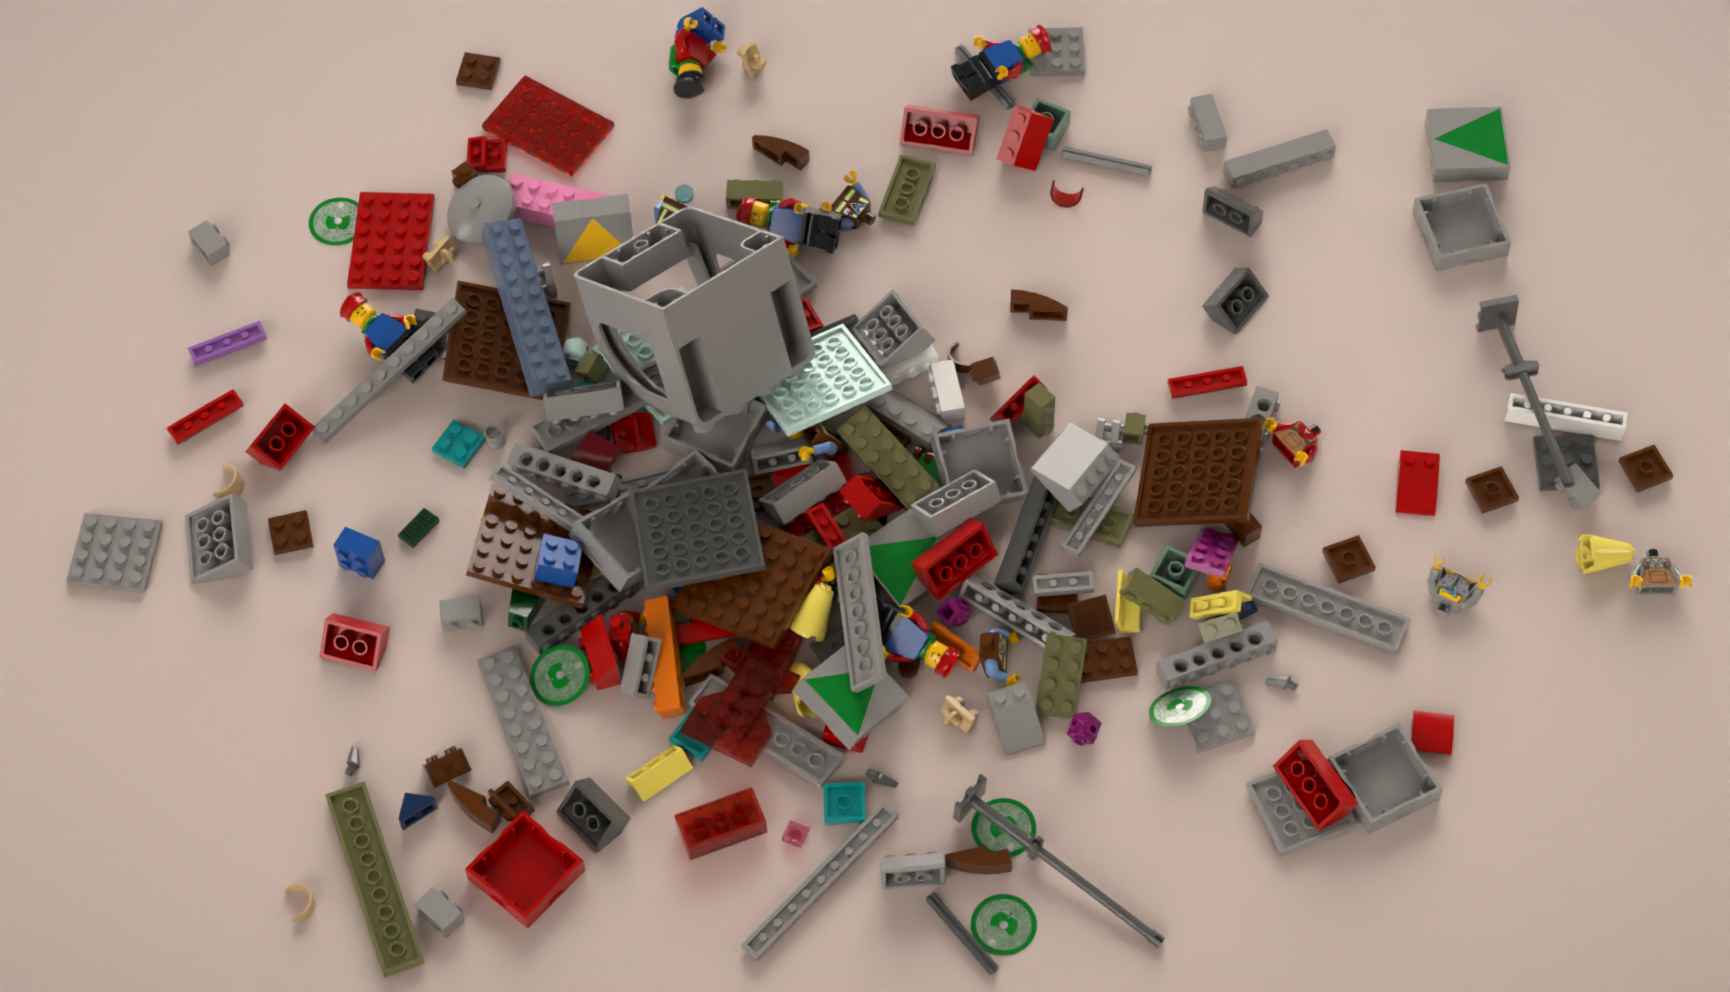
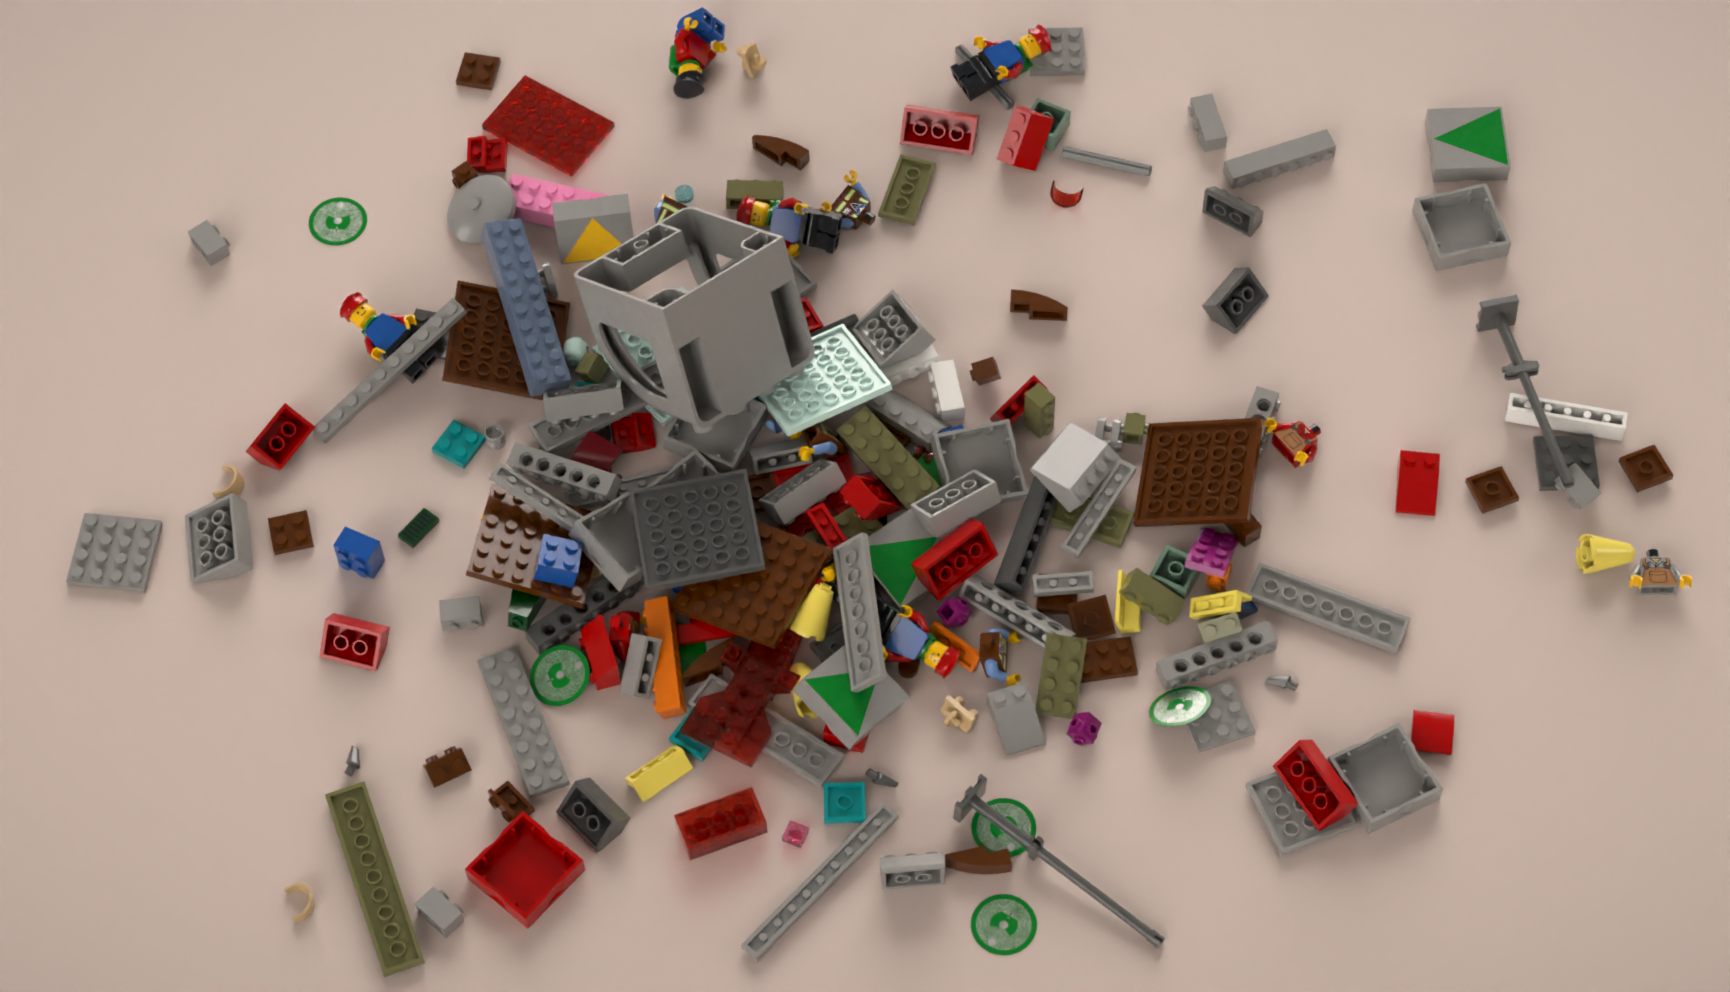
(205, 416): red plate -> none
(227, 343): medium lavender plate -> none
(390, 241): red plate -> none
(415, 808): dark blue slope -> none
(441, 254): tan hips -> none
(475, 807): reddish brown slope -> none
(960, 367): reddish brown helmet -> none
(962, 933): dark grey axle -> none
(1207, 382): red plate -> none
(1348, 559): reddish brown plate -> none
(1452, 590): torso -> none

